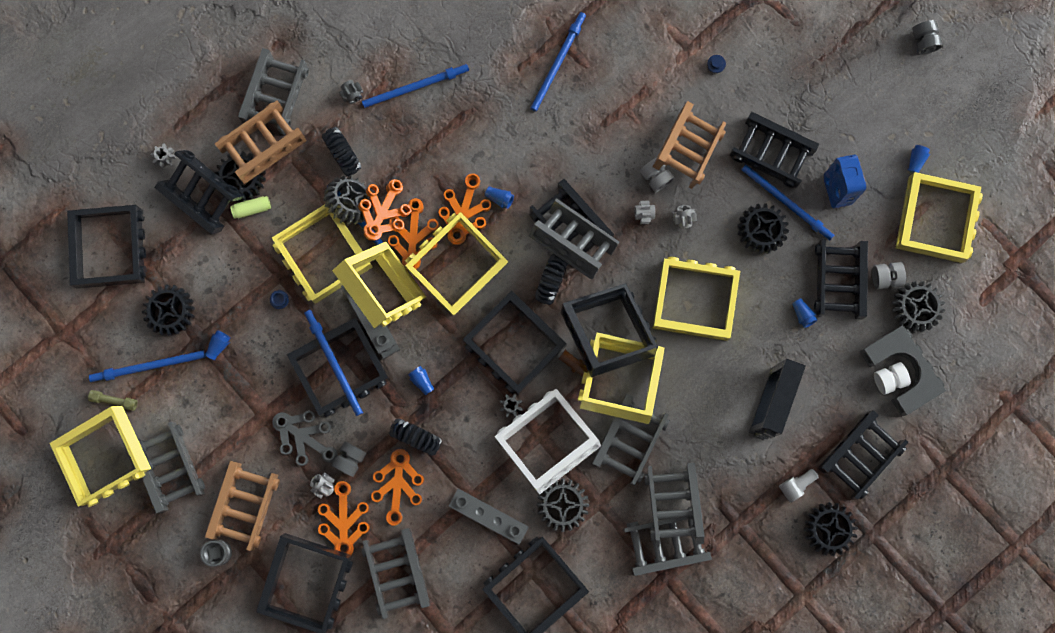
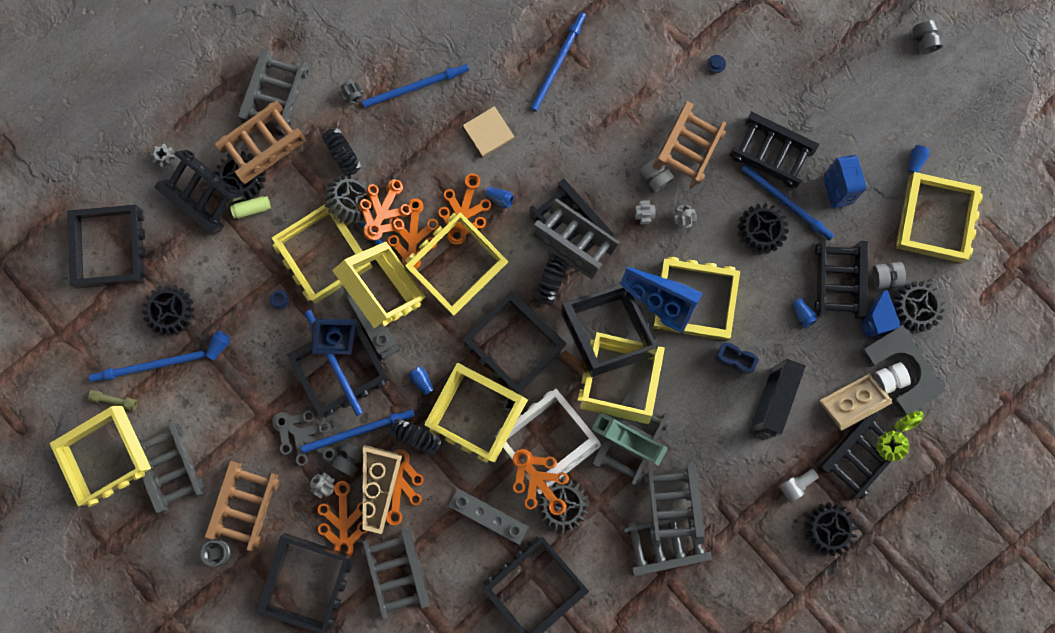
(333, 336): none -> dark blue slope
(357, 431): none -> blue bar
(379, 478): none -> tan wedge
(445, 398): none -> light yellow window
(488, 131): none -> tan tile
(537, 479): none -> orange plant
(629, 438): none -> sand green arch
(666, 298): none -> blue wedge
(741, 361): none -> dark blue brick
(855, 401): none -> tan tile
(880, 316): none -> blue slope
(886, 452): none -> lime gear
(909, 421): none -> lime gear

